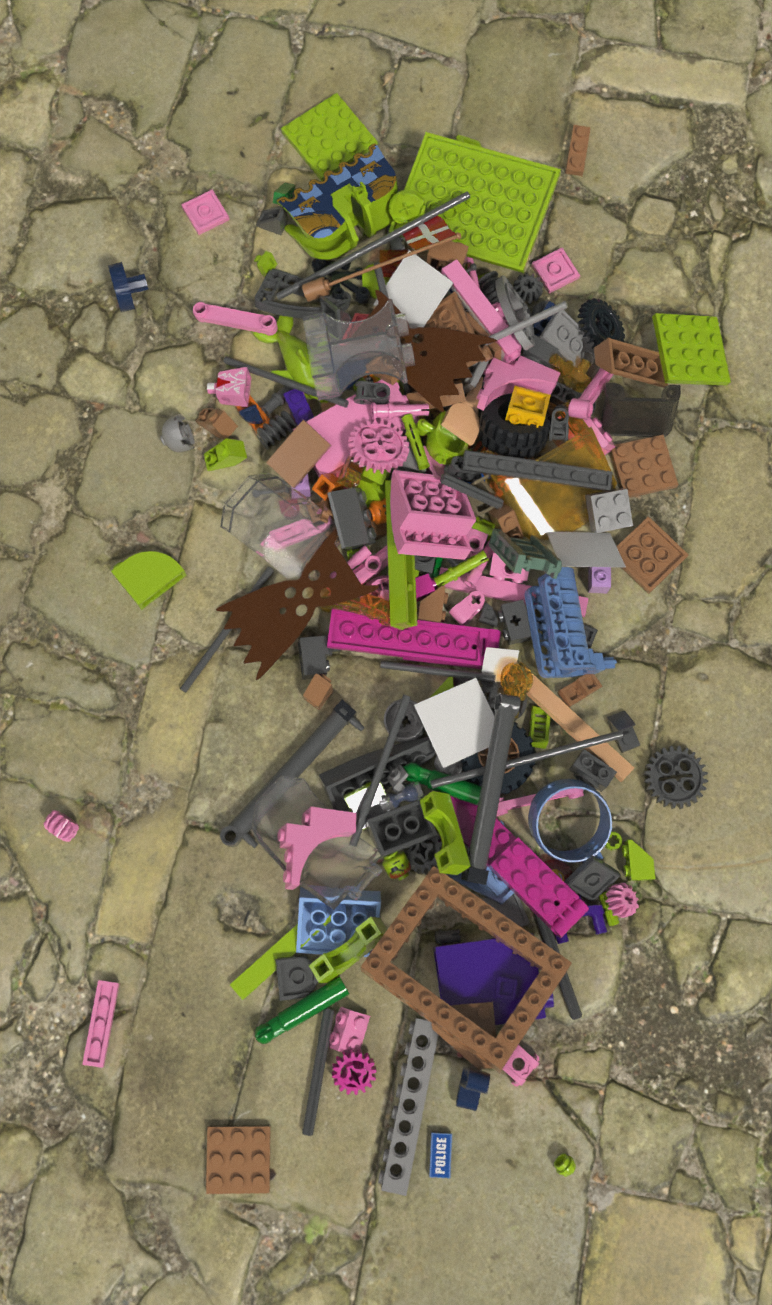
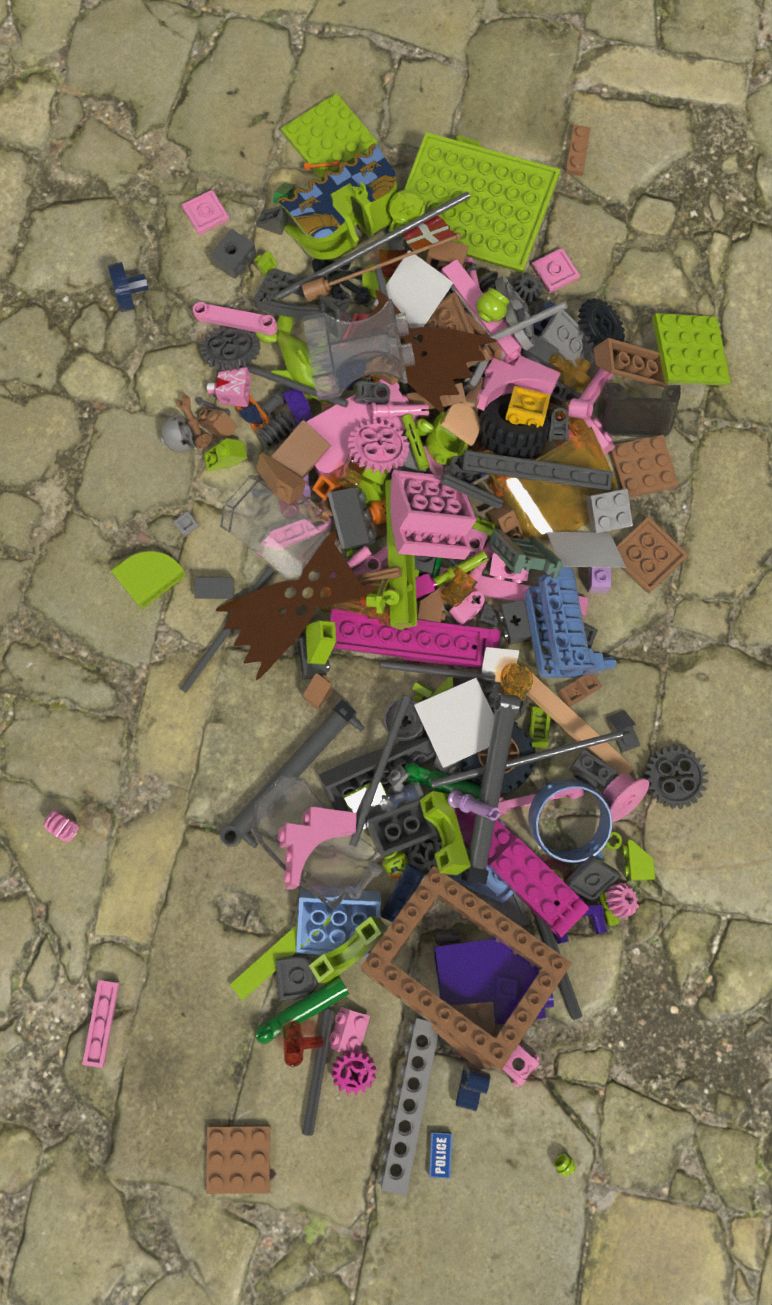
(186, 524): none -> light grey tile
(199, 401): none -> dark grey hinge
(202, 440): none -> medium nougat piece
(214, 588): none -> dark grey hinge
(230, 348): none -> dark grey gear
(233, 263): none -> dark grey brick
(280, 480): none -> medium nougat slope
(295, 1043): none -> clear red beam
(307, 166): none -> orange hinge
(320, 641): none -> lime slope
(379, 575): none -> medium nougat axle
(382, 596): none -> lime hips
(402, 892): none -> dark blue tile
(422, 691): none -> lime tile
(458, 588): none -> clear yellow leg
(468, 803): none -> lavender pin
(492, 306): none -> lime piece
(624, 795): none -> bright pink piece

